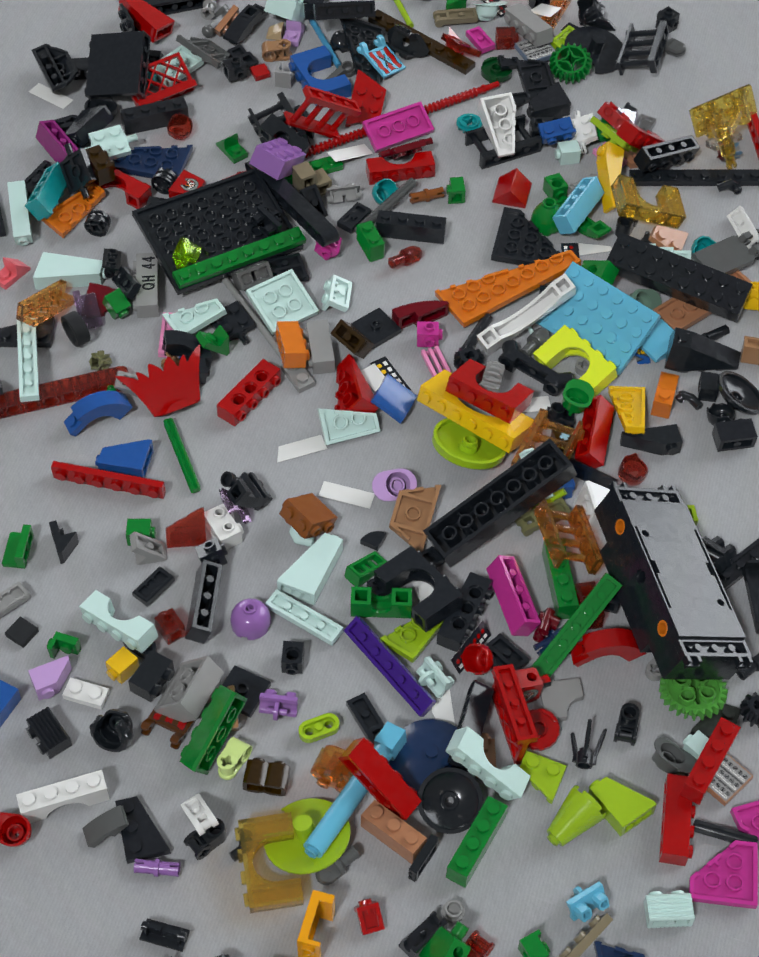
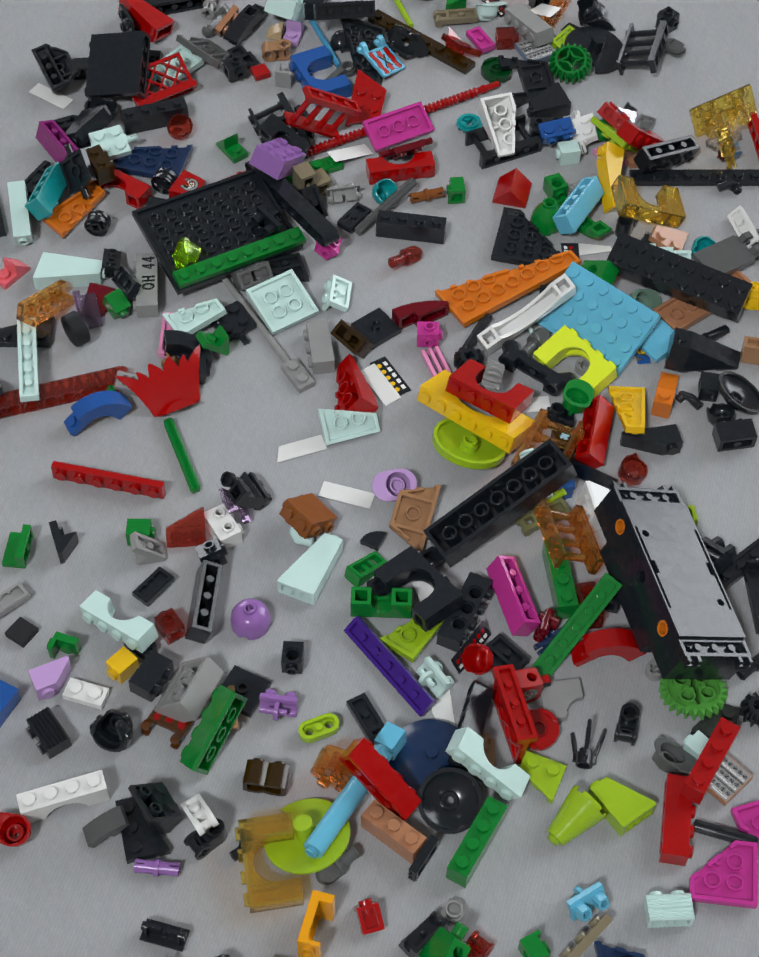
(100, 361): olive gear -> none
(126, 458): blue slope -> none
(156, 806): none -> black slope
(232, 758): yellowish green piece -> none
(249, 392): red brick -> none
(291, 344): orange brick -> none
(304, 617): light aqua plate -> none
(370, 241): green brick -> none
(394, 398): slope -> none

